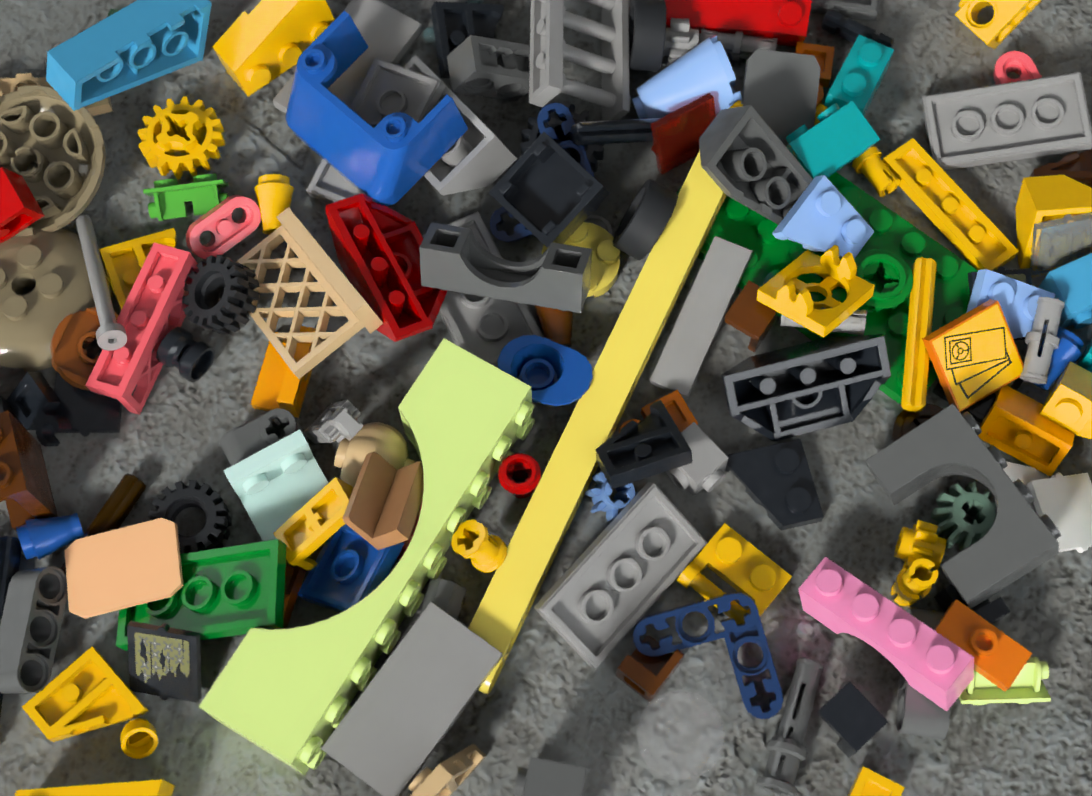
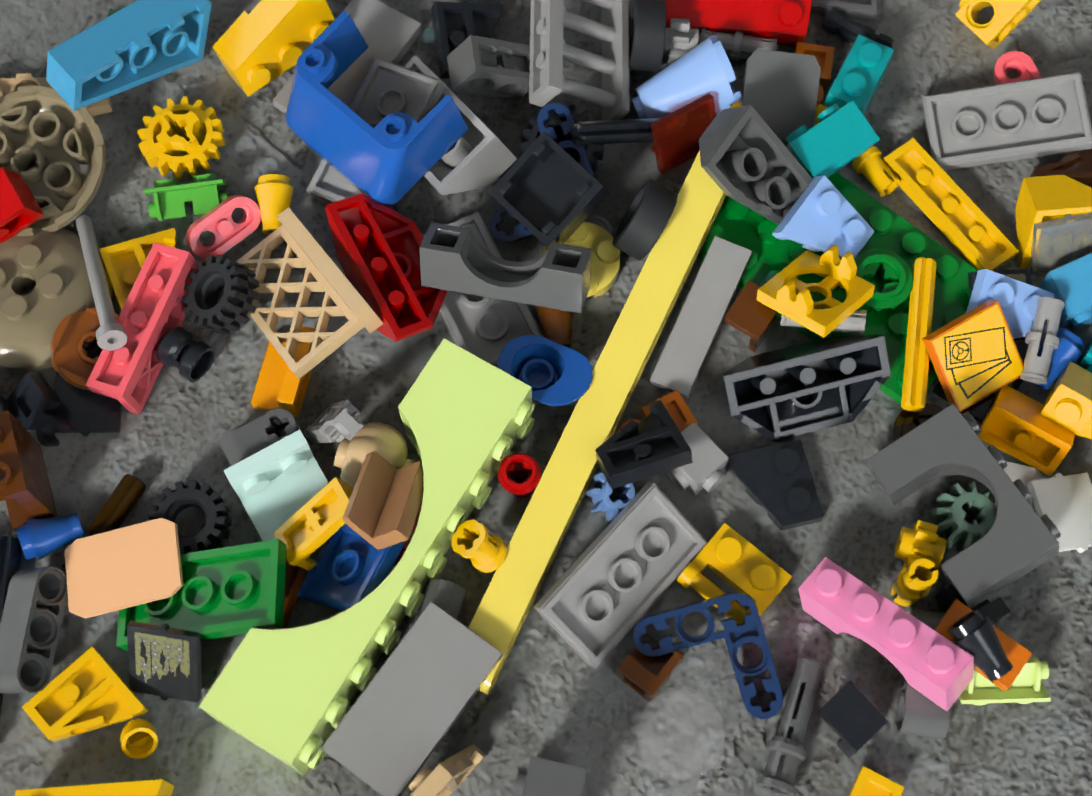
(978, 638): none -> black cone

